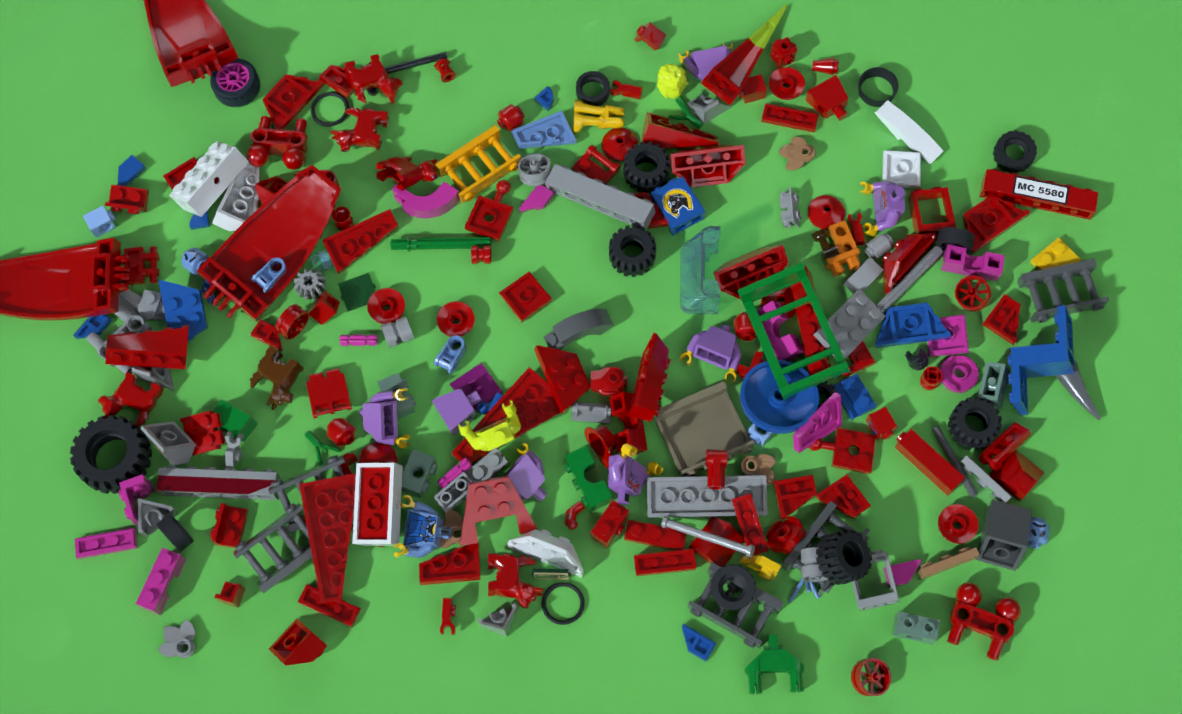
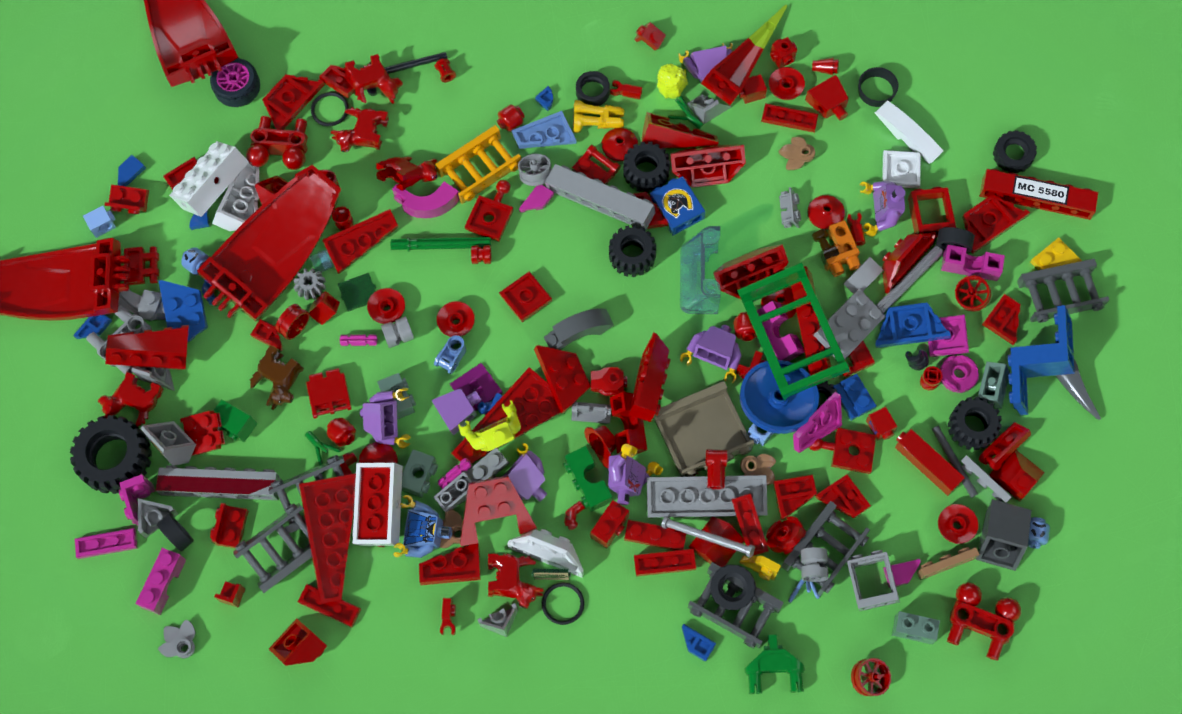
(233, 451): light grey plate -> none
(269, 275): medium blue piece -> none
(855, 552): black tyre -> none
(878, 246): light grey brick -> none

